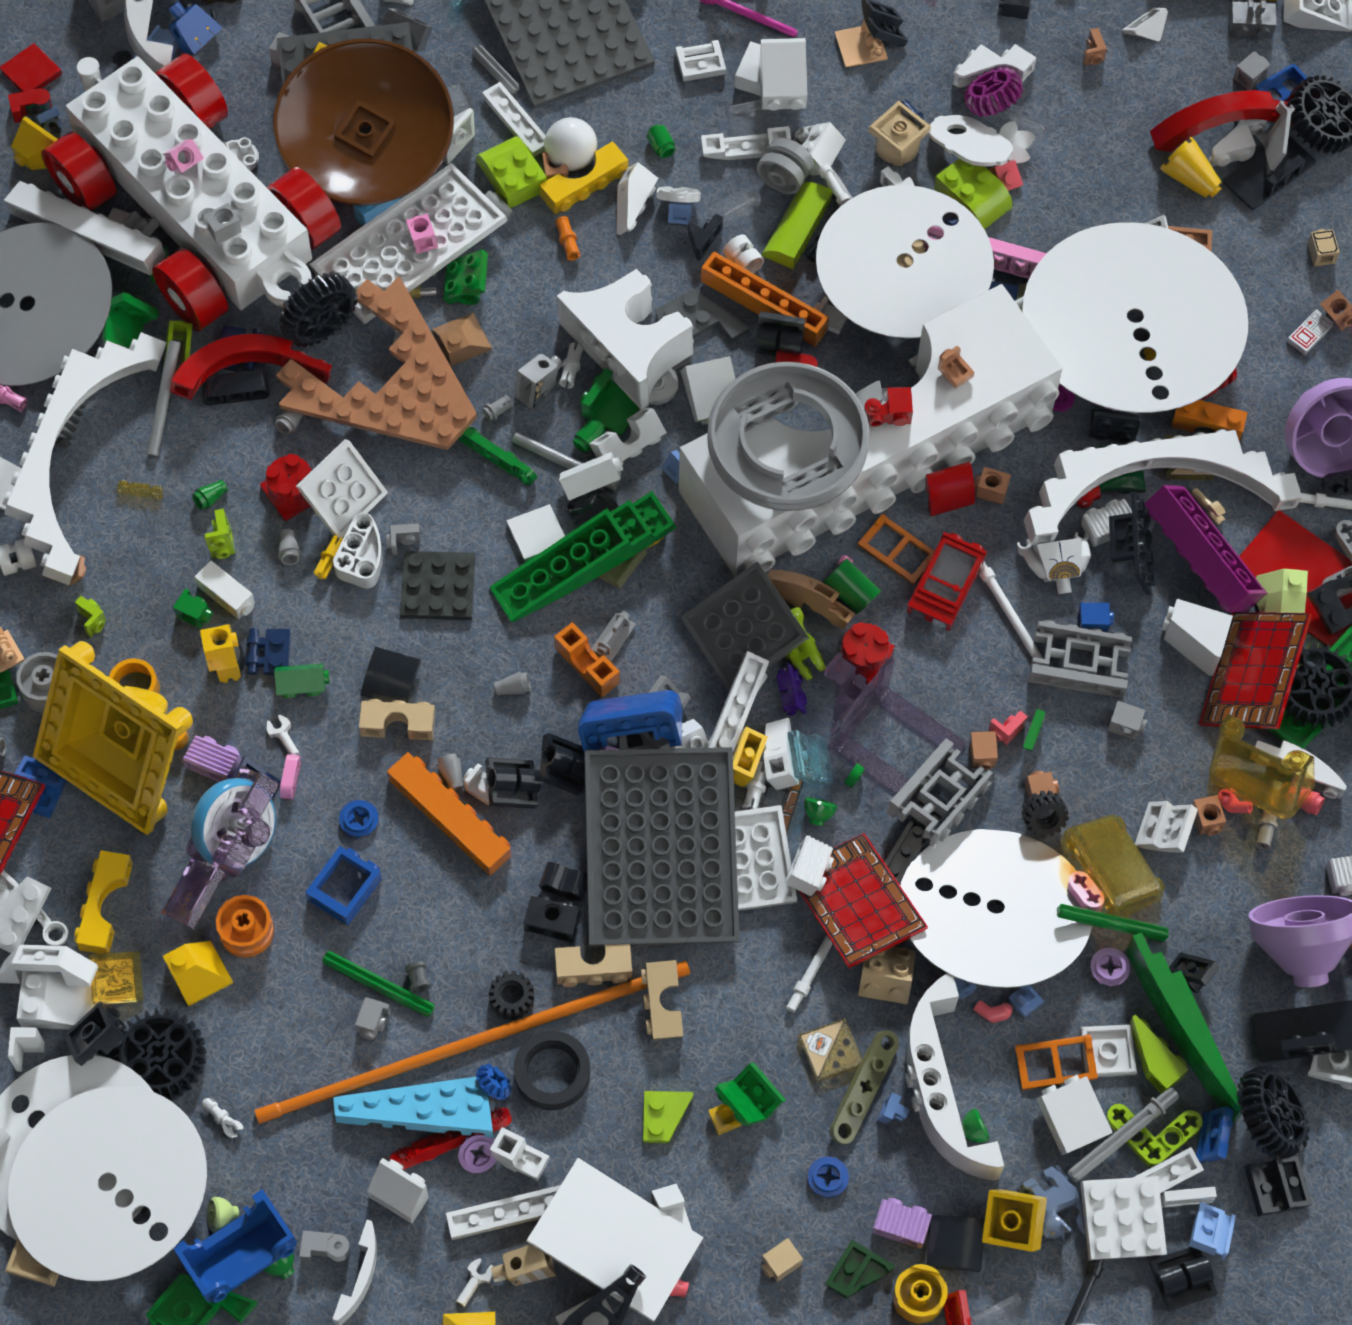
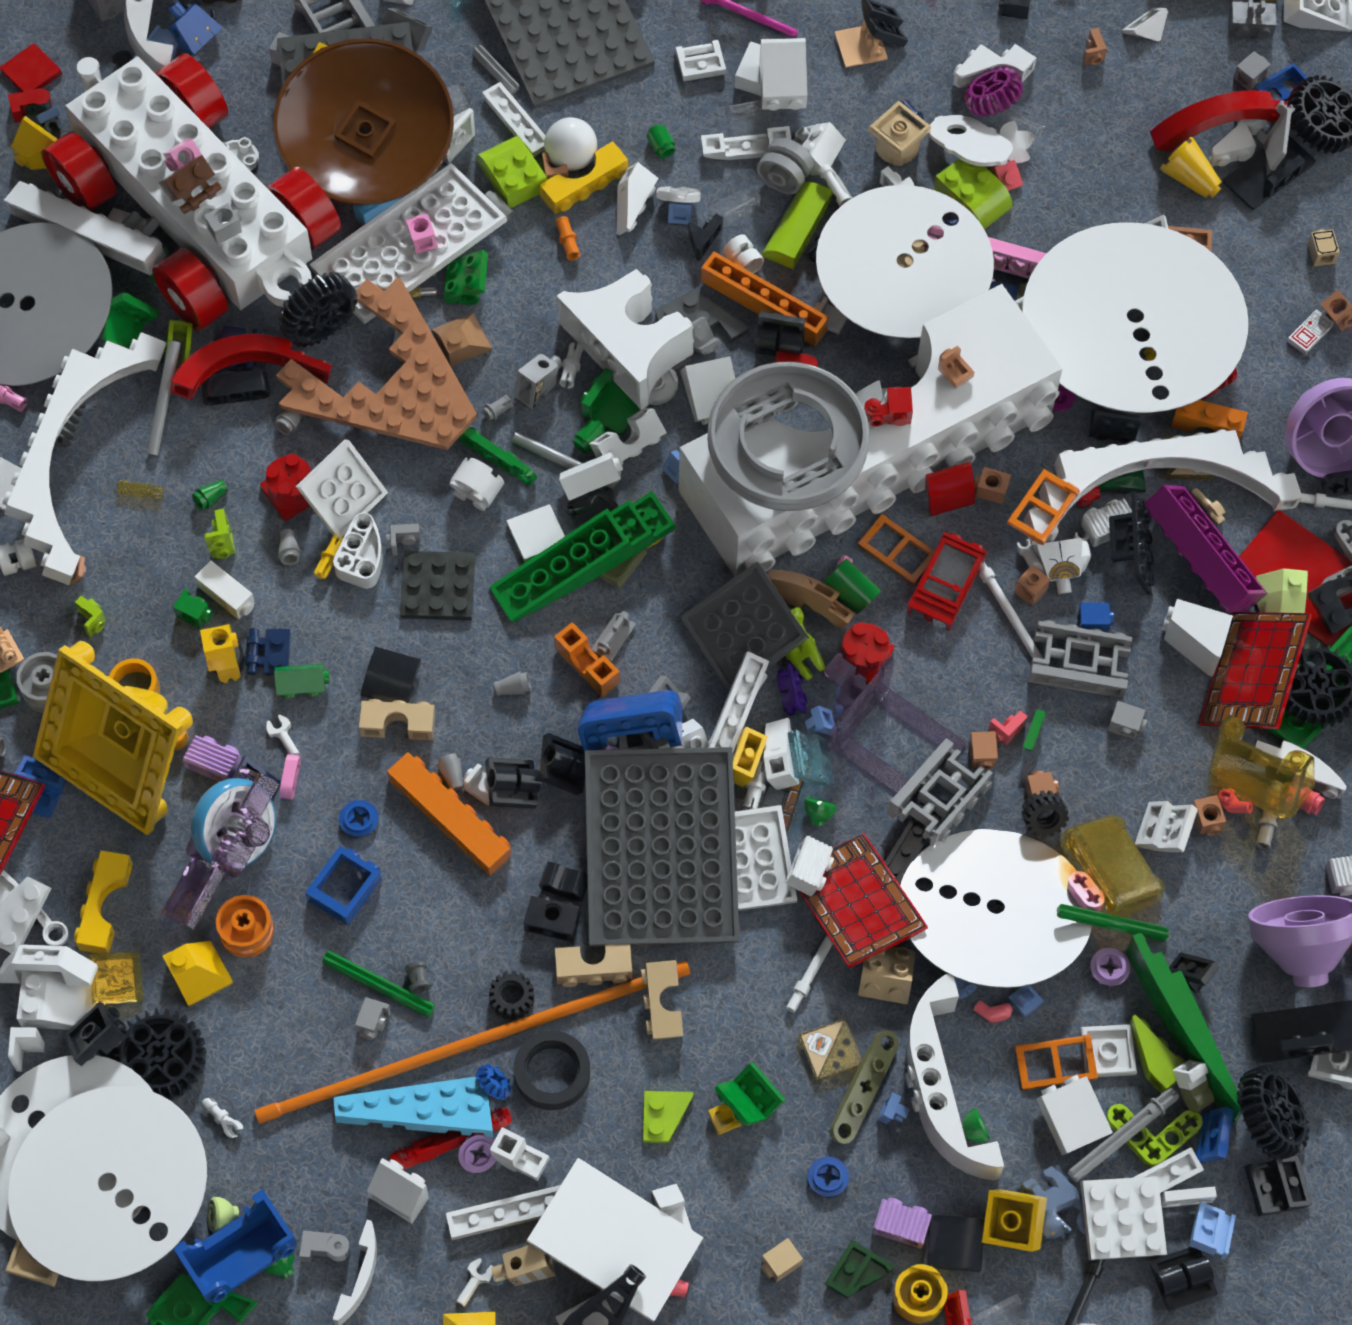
(186, 179): none -> reddish brown brick
(476, 483): none -> white brick
(703, 337): none -> light grey bracket
(821, 720): none -> medium blue tile
(854, 775): green tile -> none
(1032, 585): none -> nougat brick
(1057, 515): none -> orange window
(1194, 1085): none -> leg

